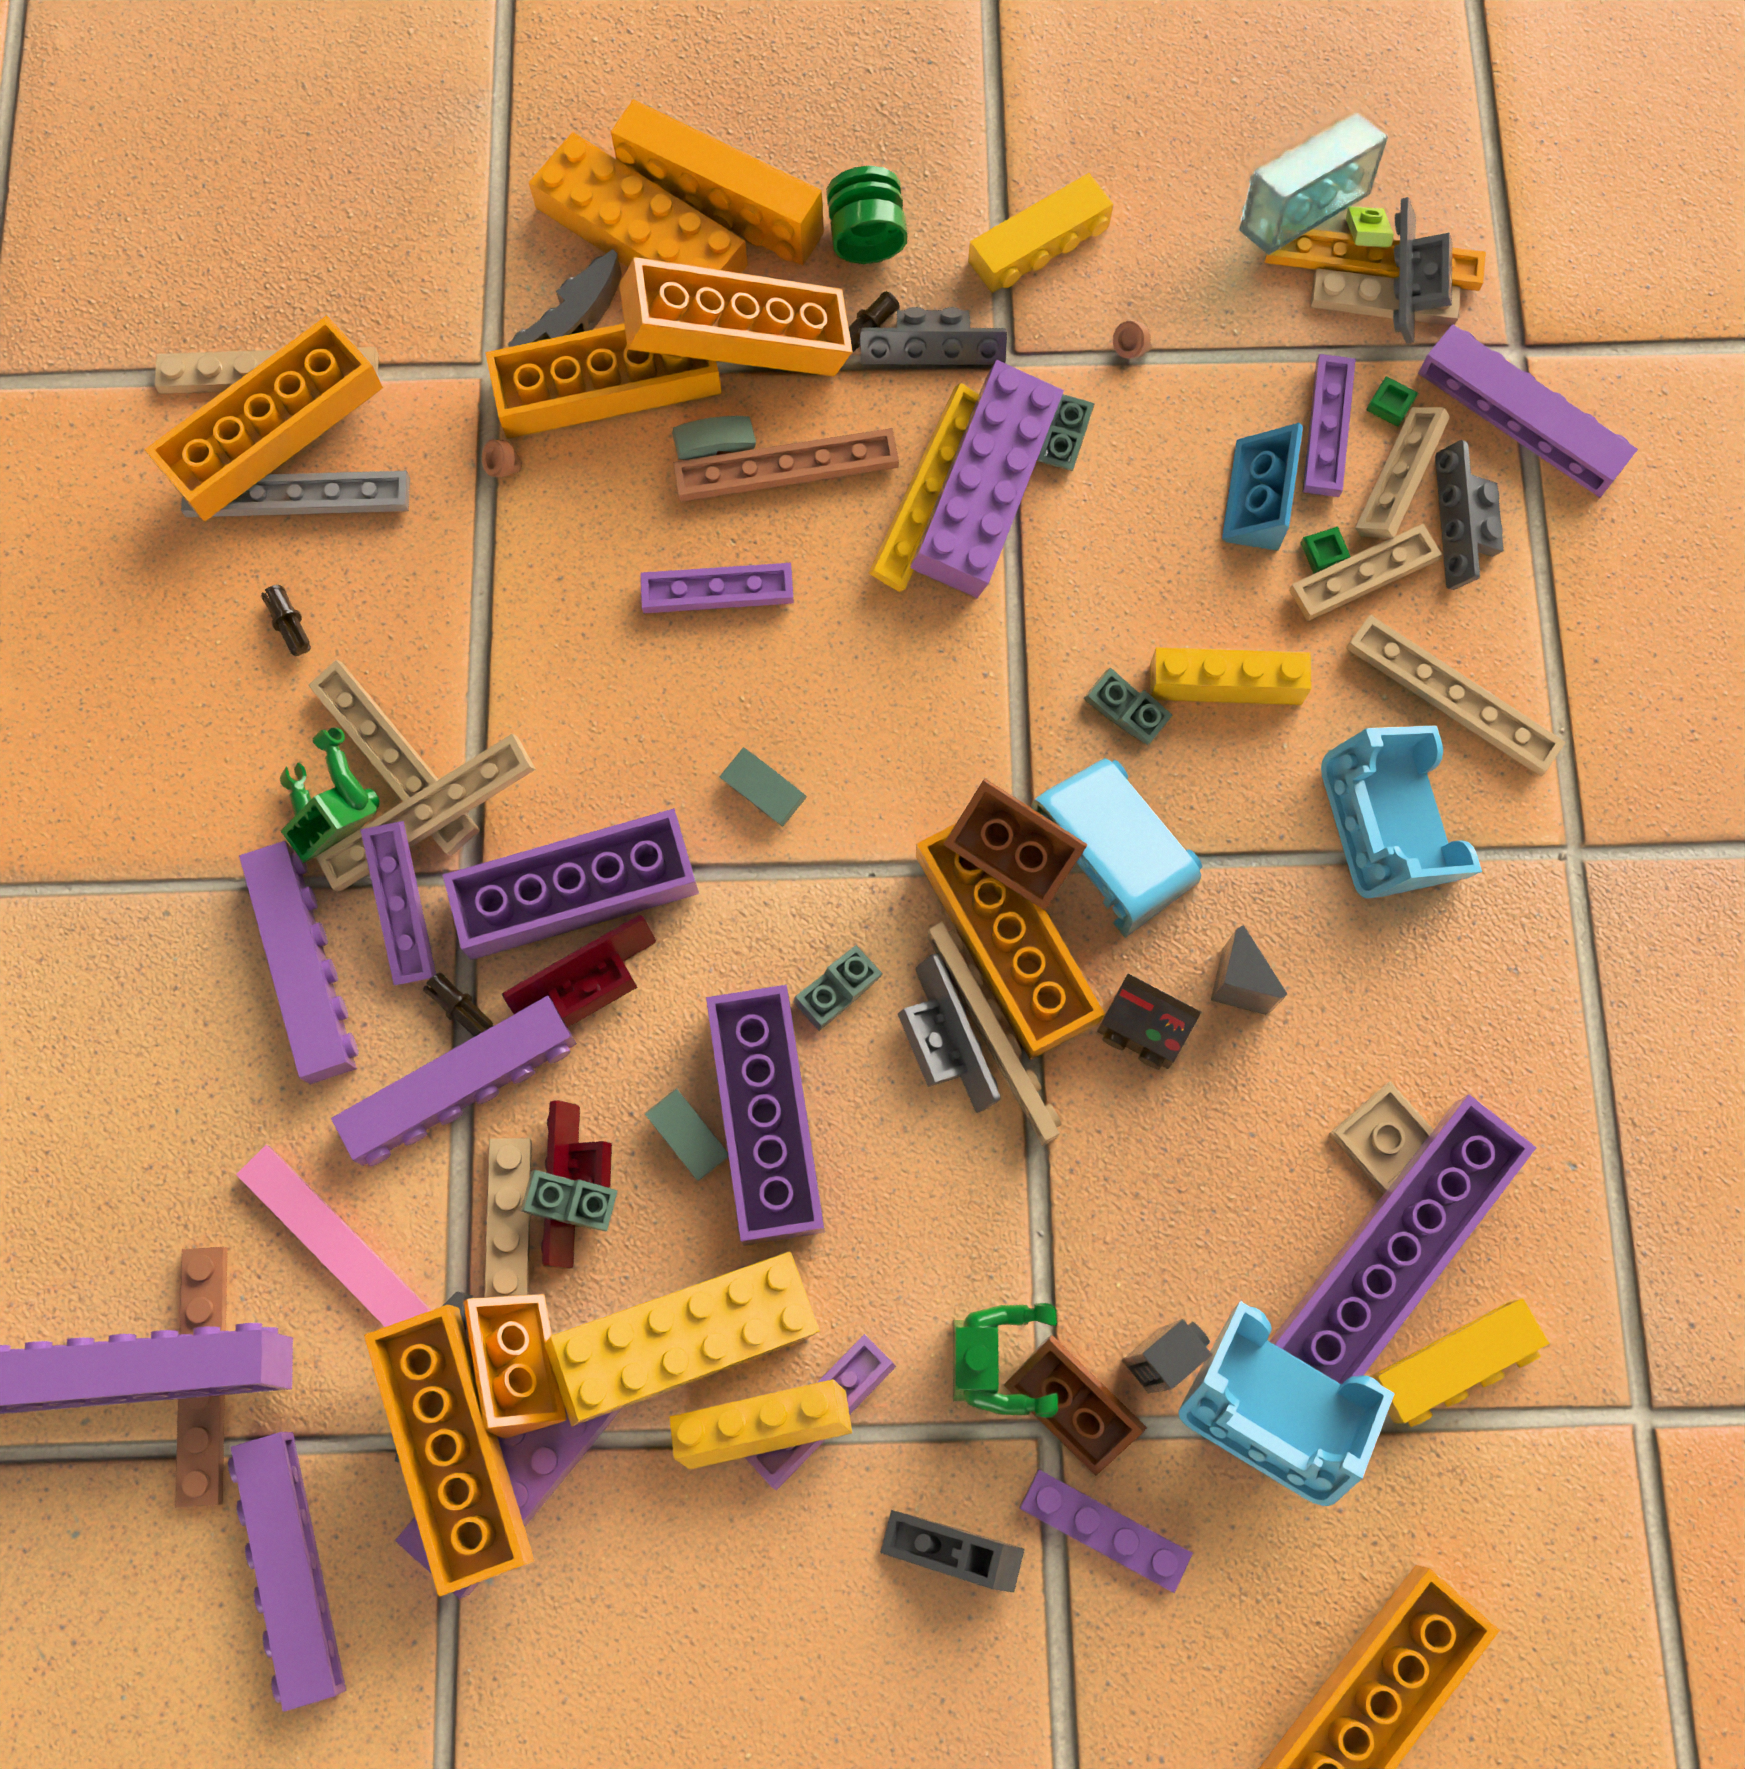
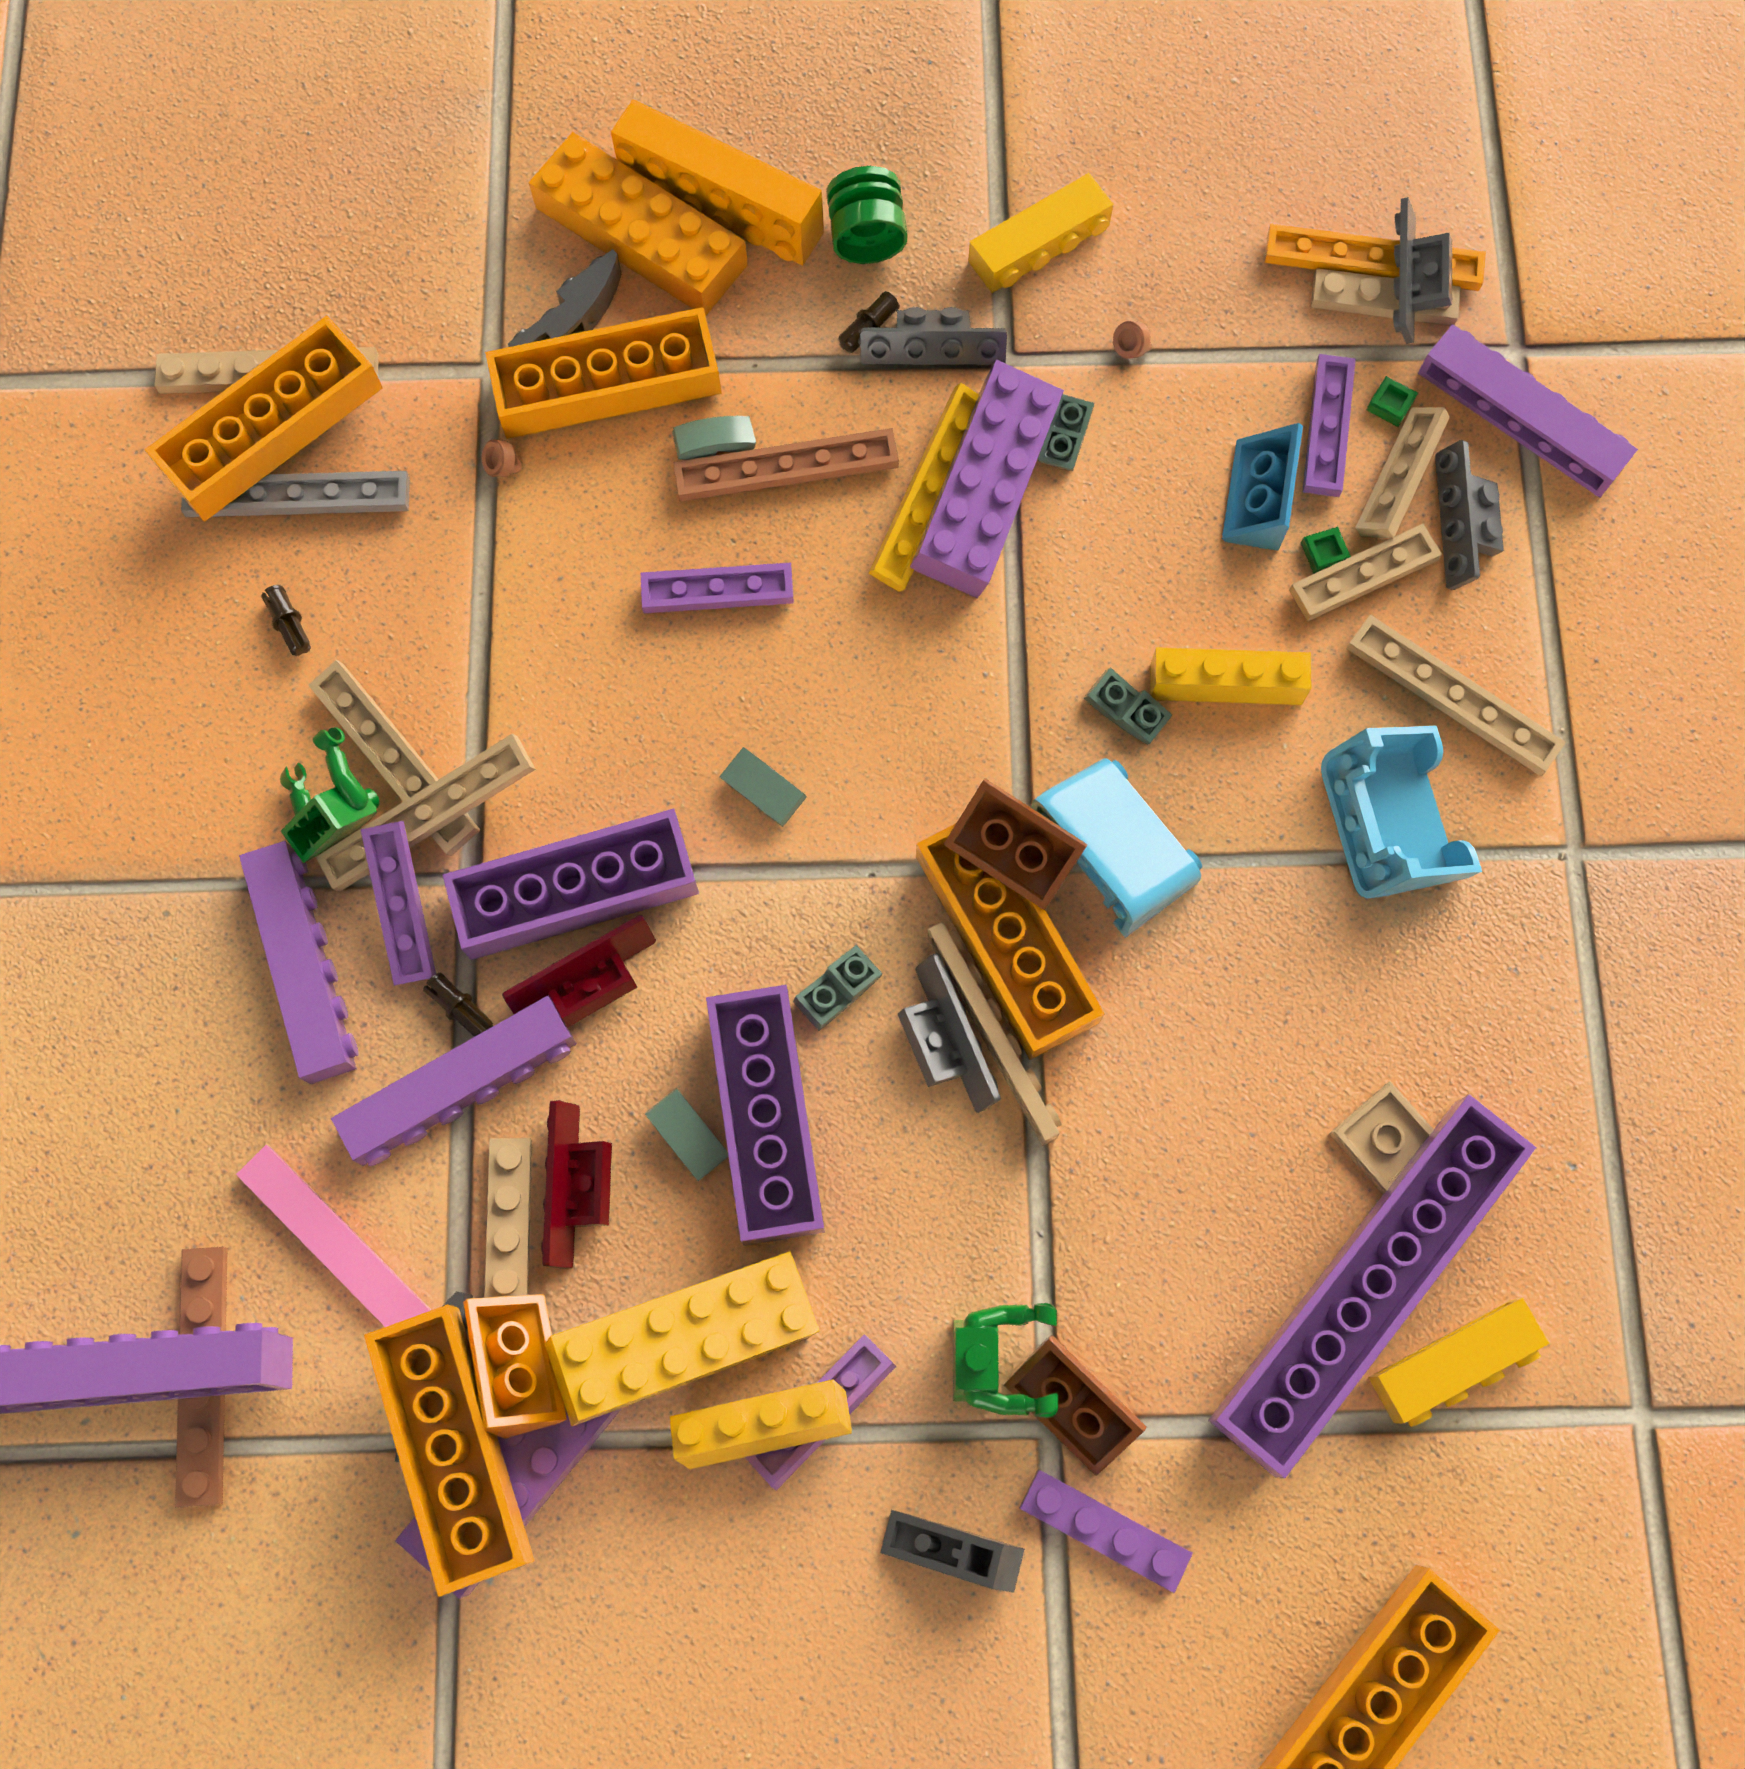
(286, 1571): medium lavender brick -> none
(569, 1200): sand green slope -> none
(734, 317): light orange brick -> none
(1148, 1023): dark brown slope -> none
(1168, 1356): dark grey brick -> none
(1246, 977): dark grey slope -> none
(1284, 1412): medium azure windscreen -> none
(1312, 183): clear light blue brick -> none
(1369, 226): lime plate -> none

